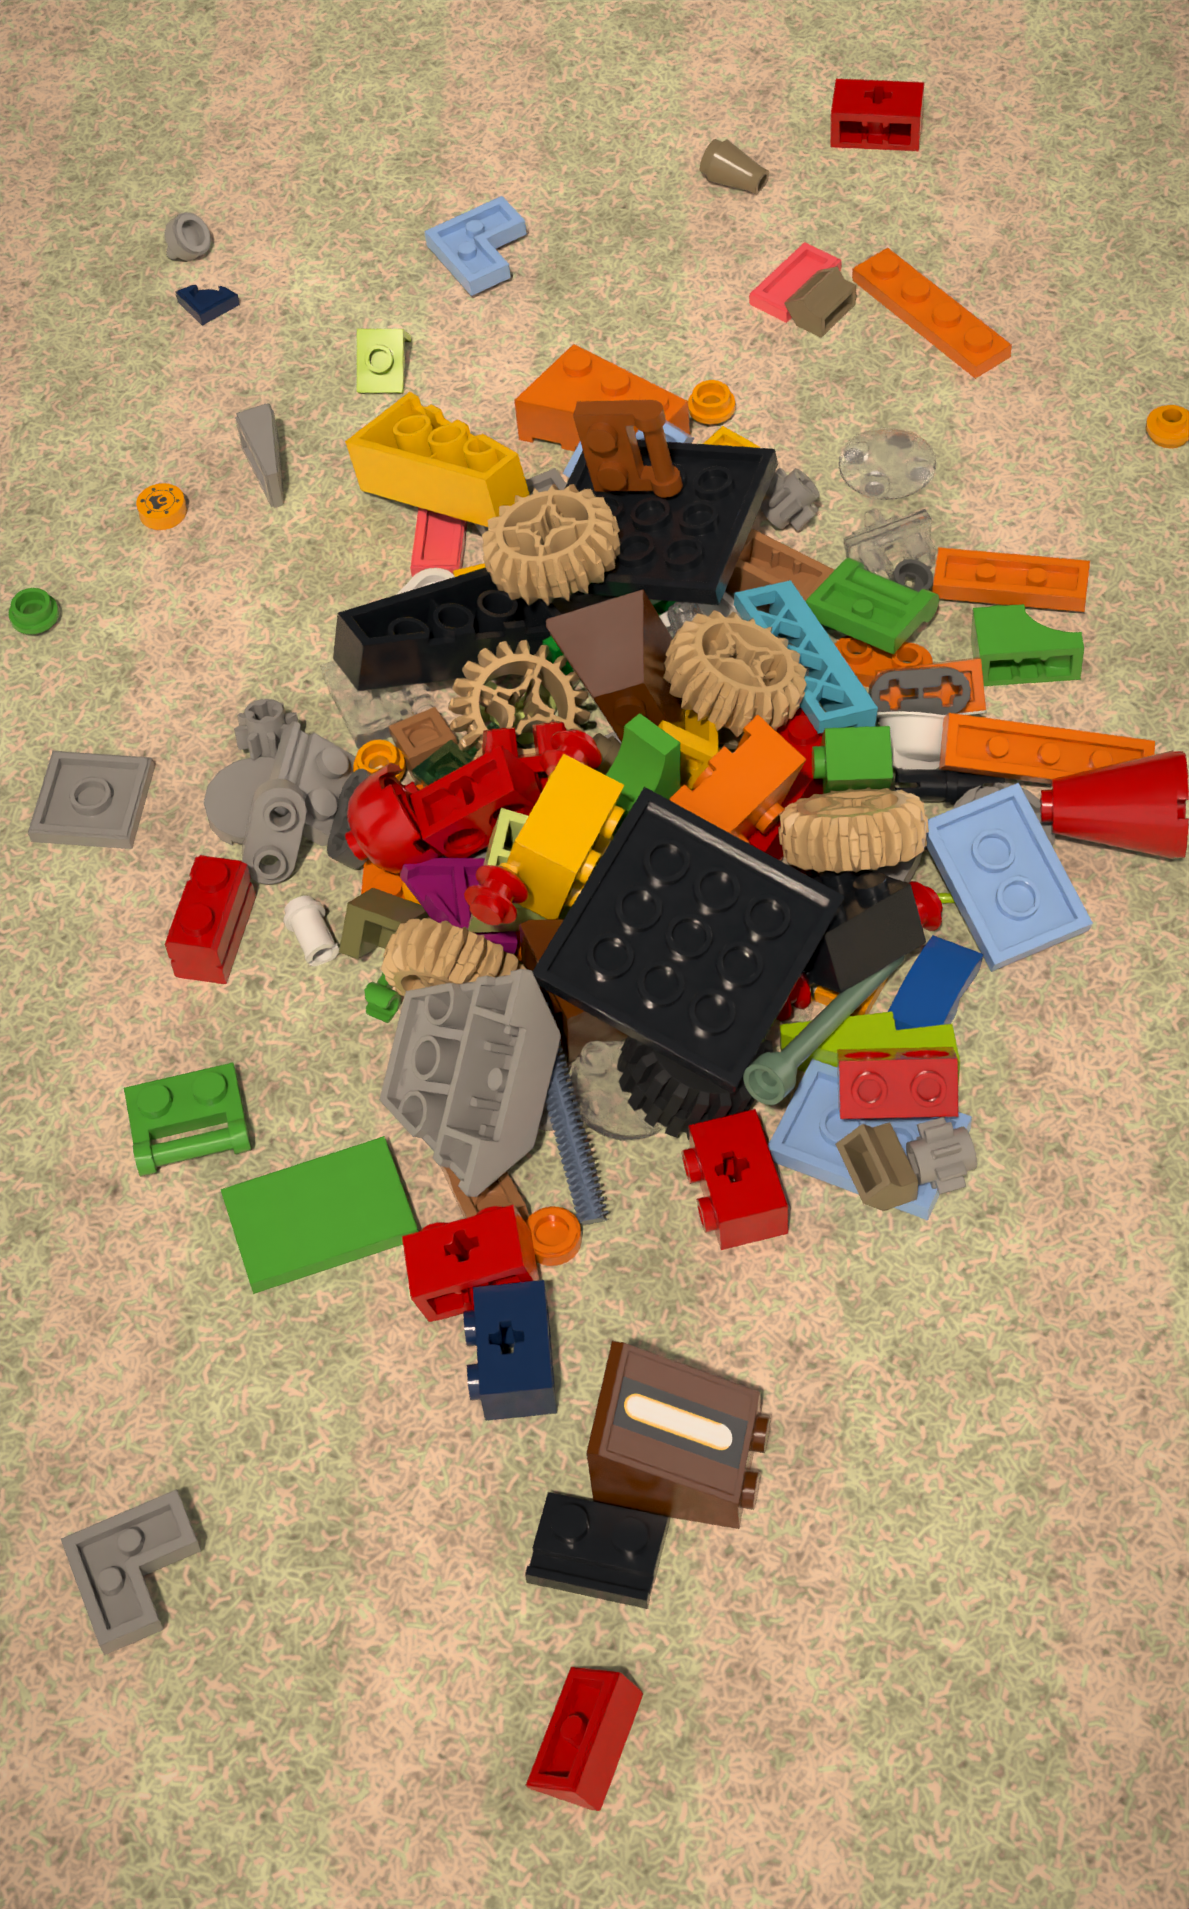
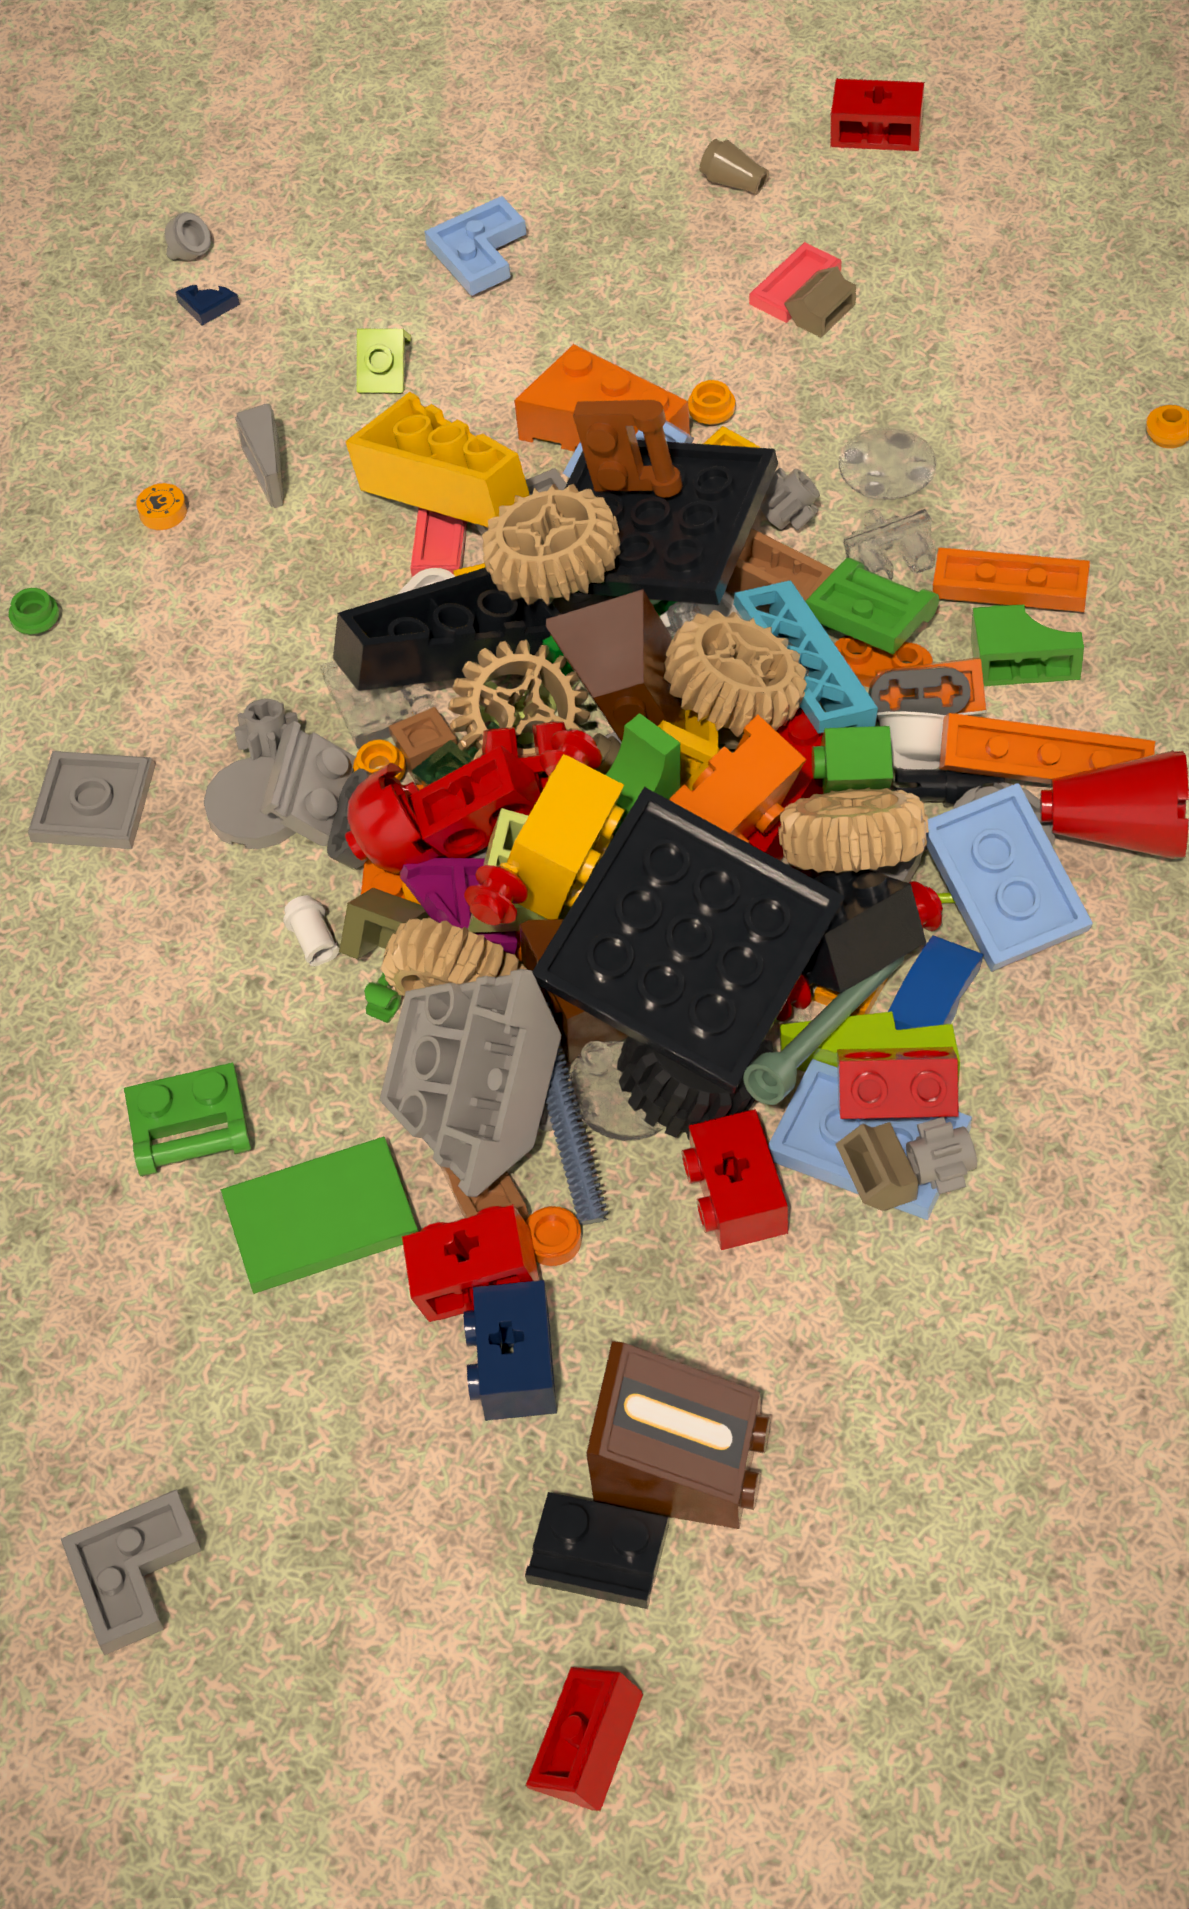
(210, 919): red brick -> none
(272, 834): light grey plate -> none
(914, 569): dark grey hinge -> none
(931, 313): orange plate -> none

